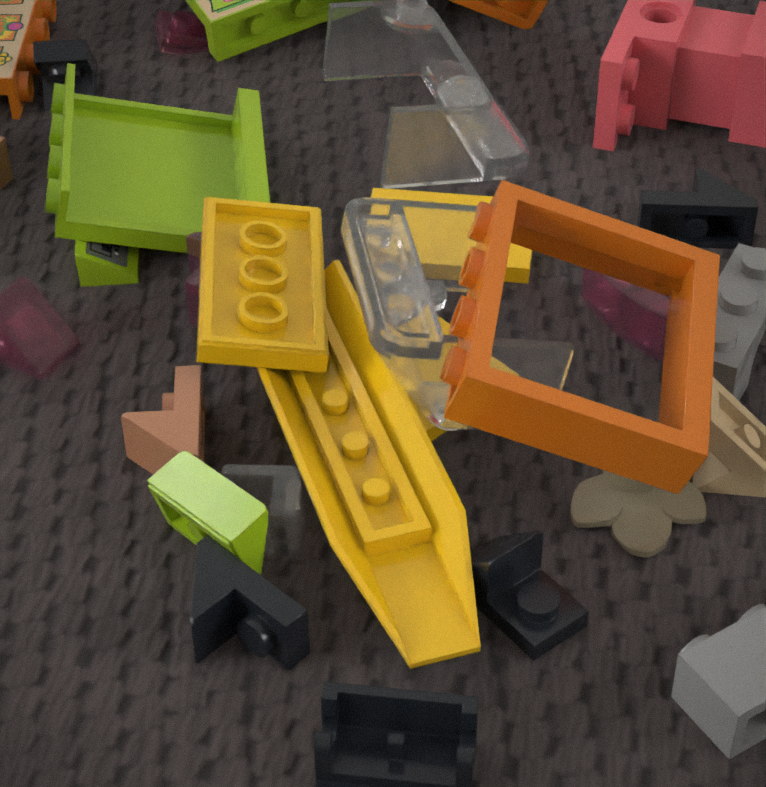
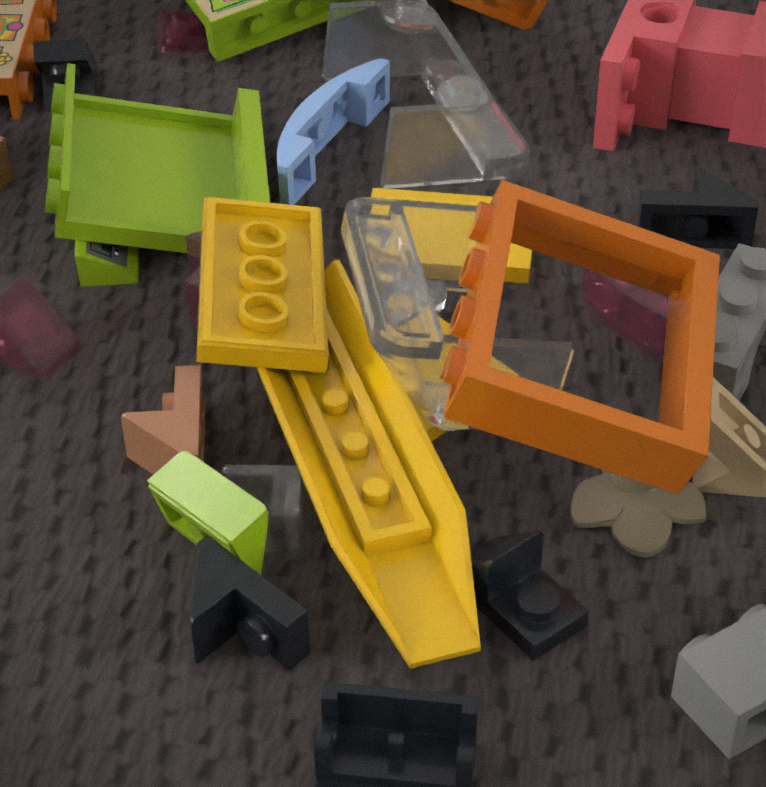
(349, 97): none -> light blue slope

